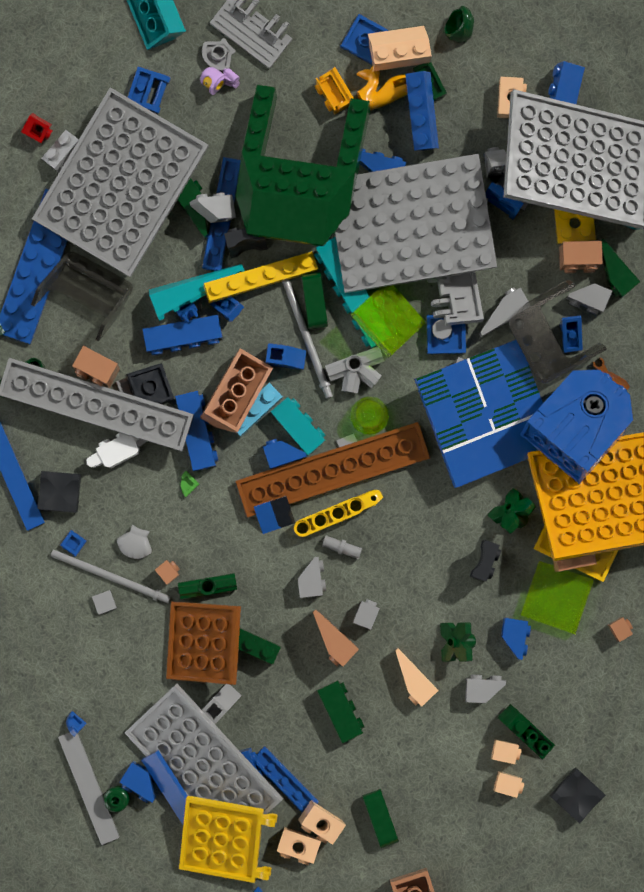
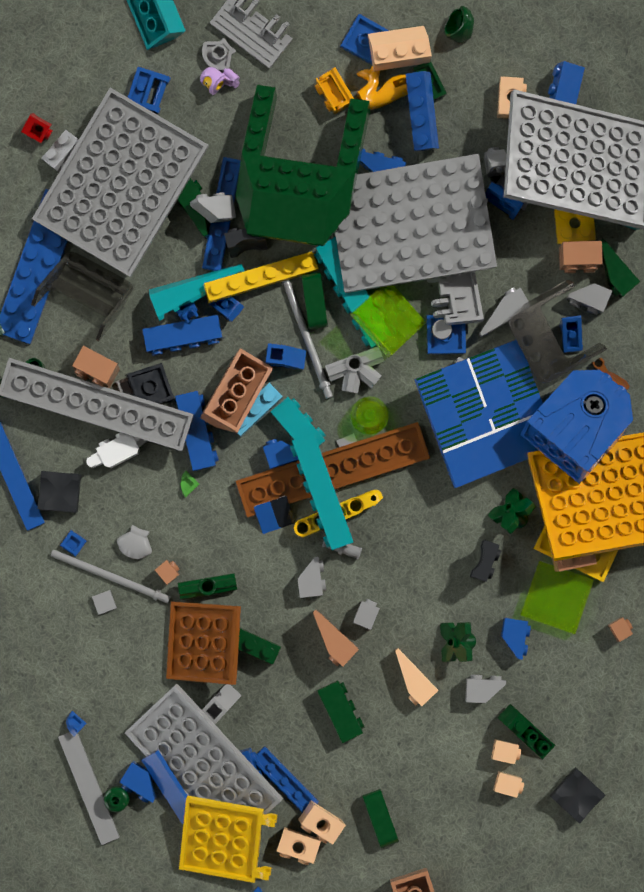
(322, 491): none -> teal brick

